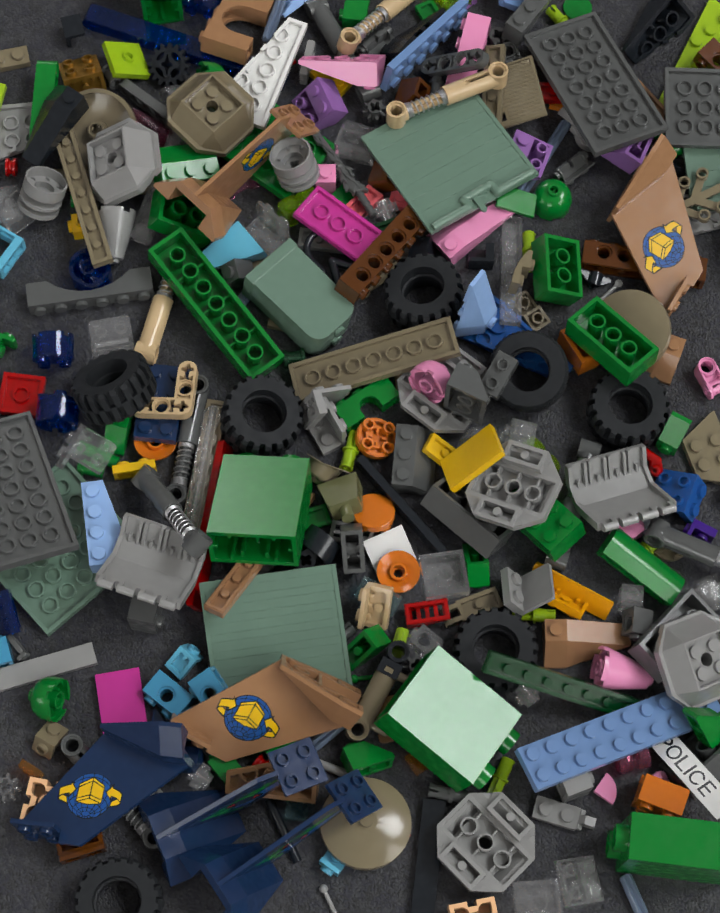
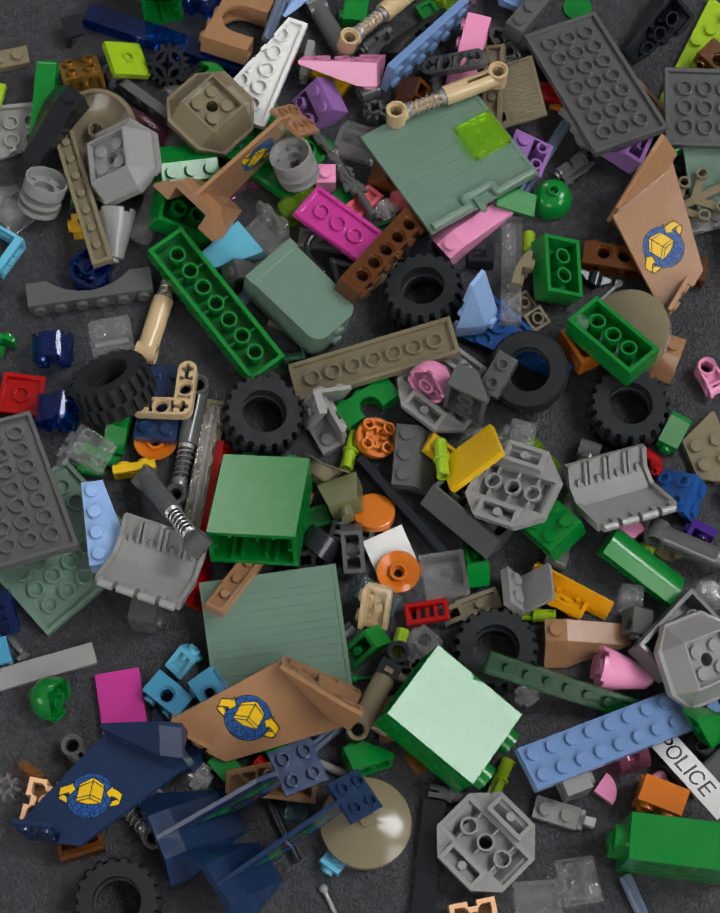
(11, 167): red bush -> none
(49, 738): dark tan bracket -> none
(441, 459): none -> lime pin
(482, 135): none -> clear neon green tile
(555, 14): lime pin -> none

